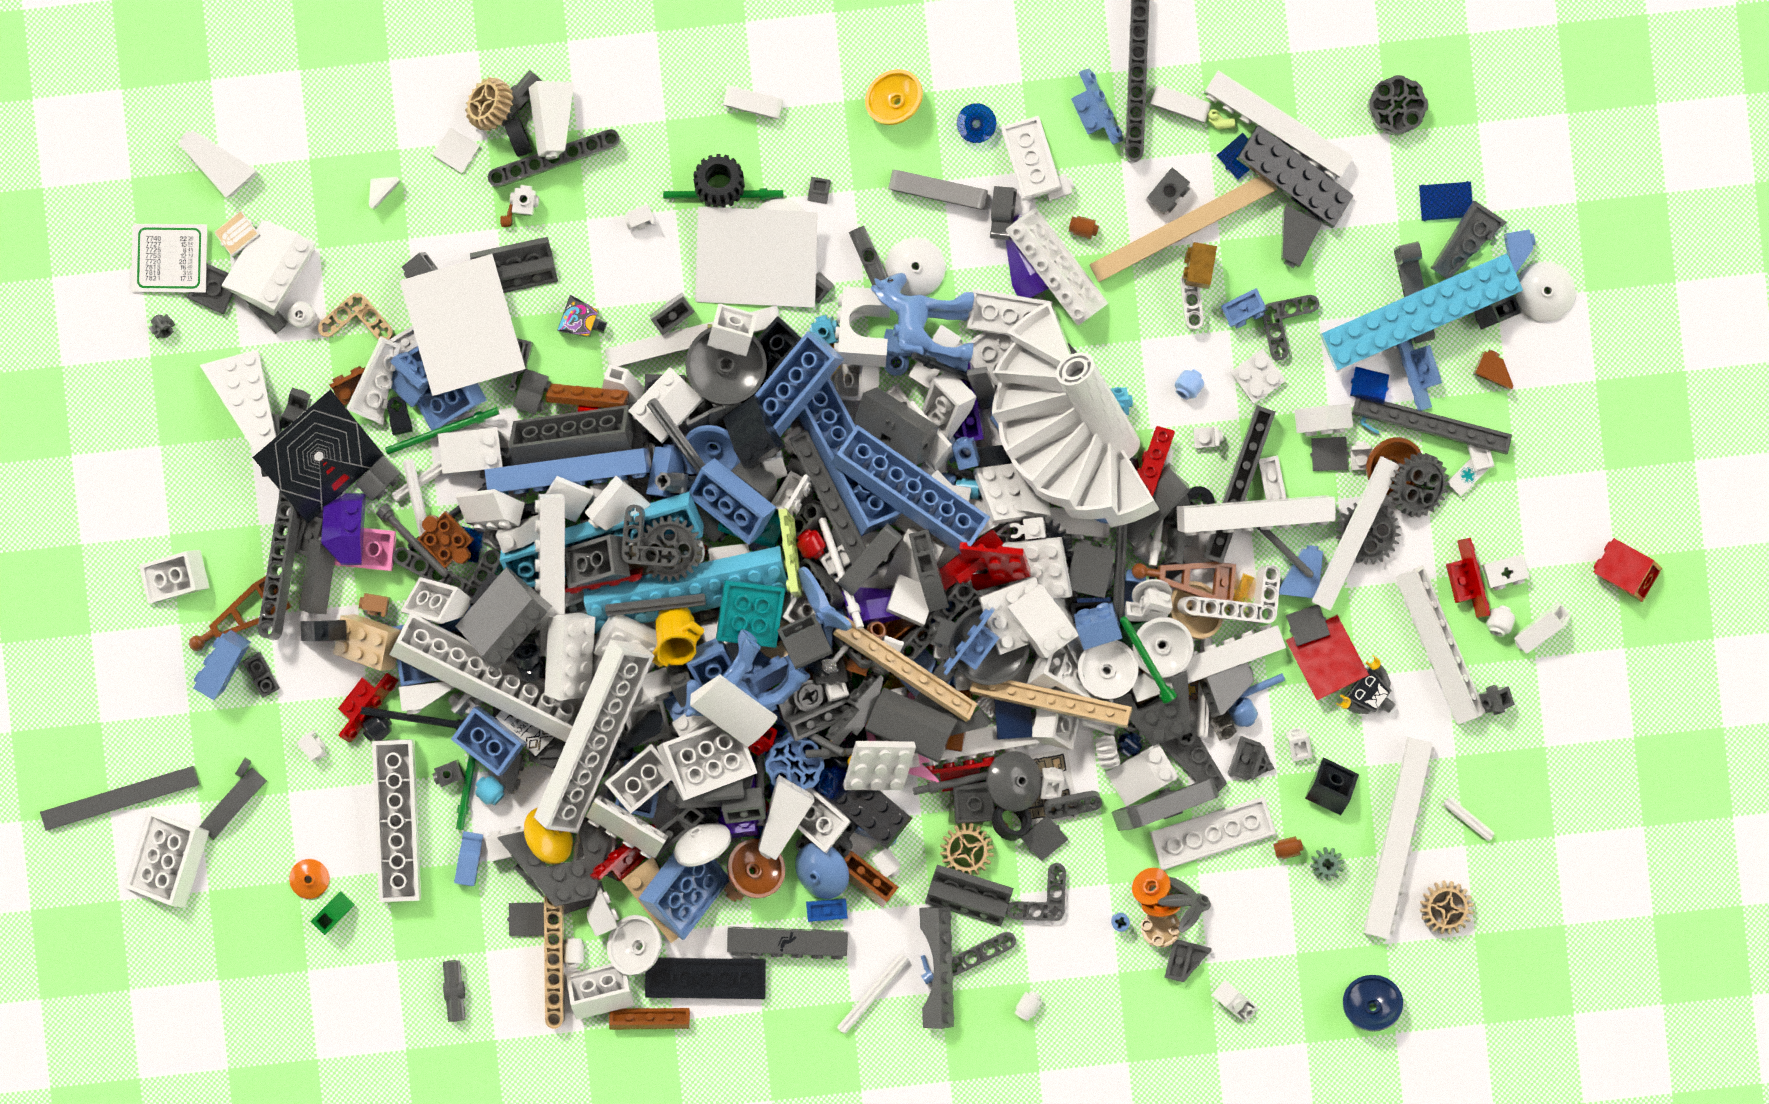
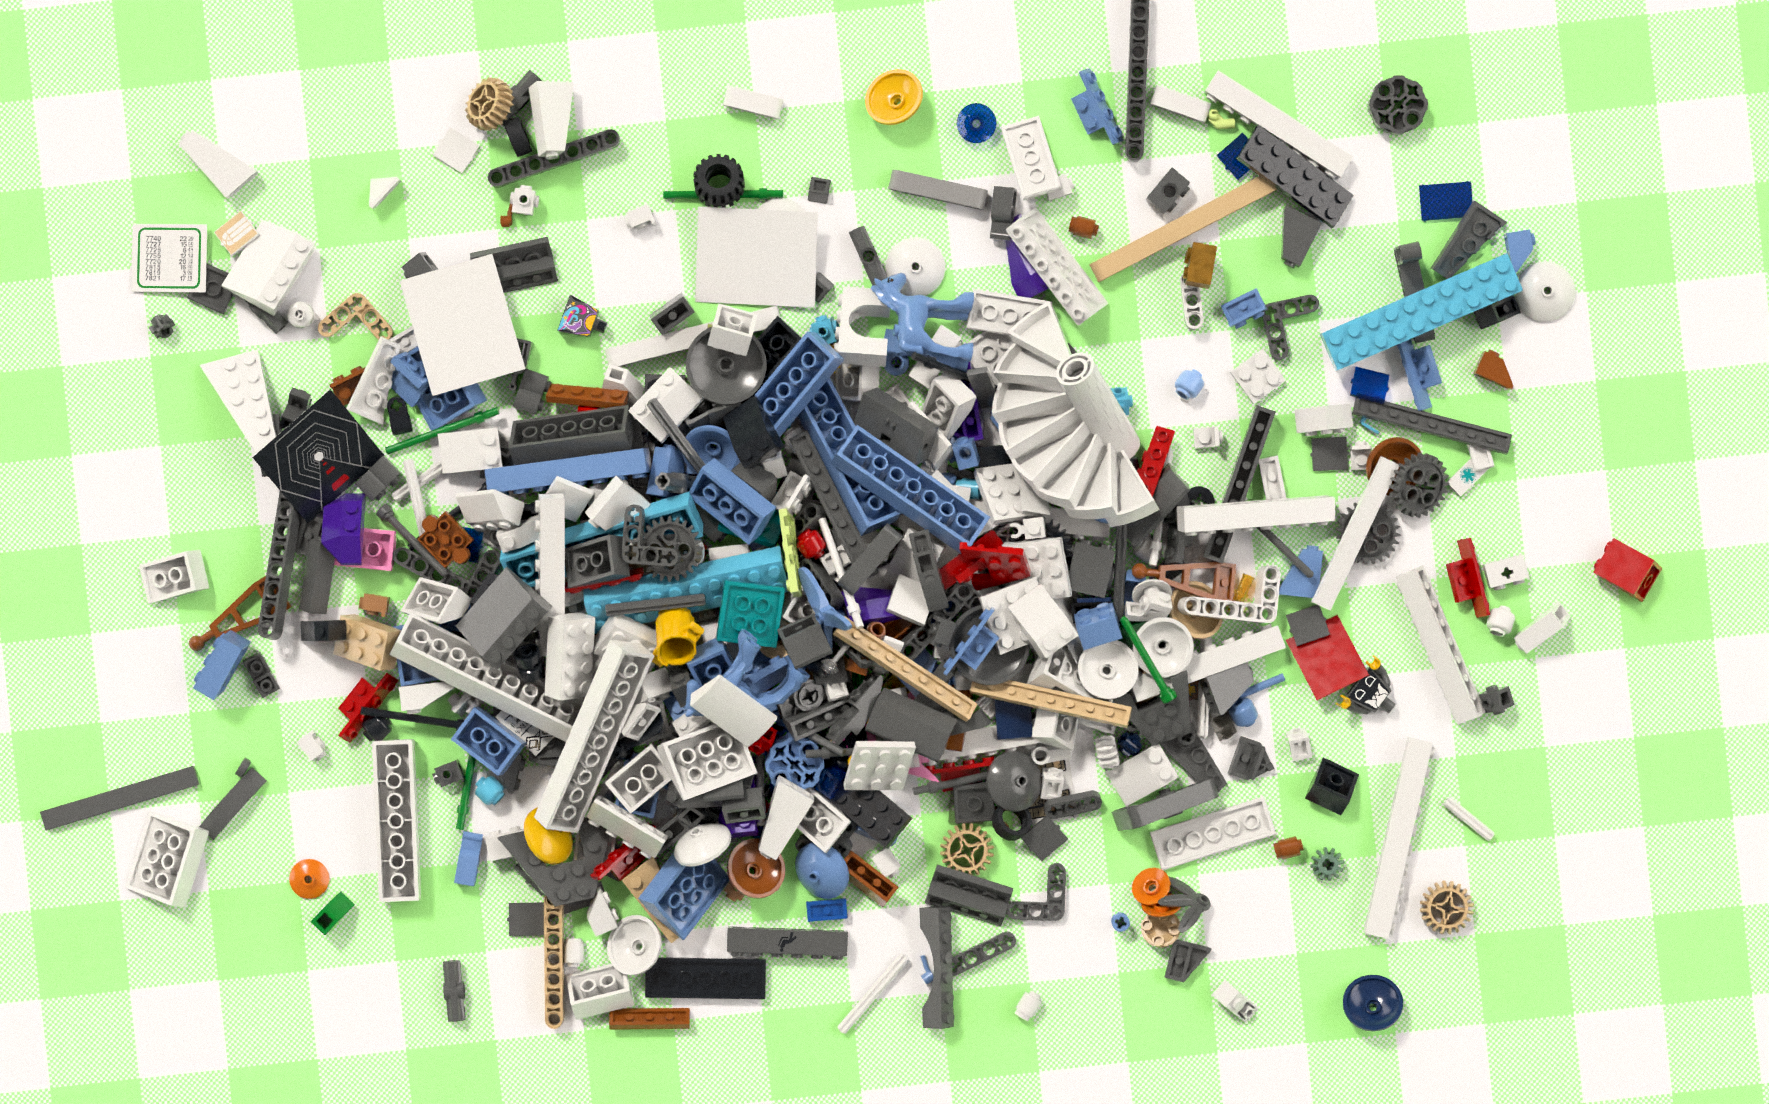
(639, 720): none -> white slope
(1052, 754): none -> white piece

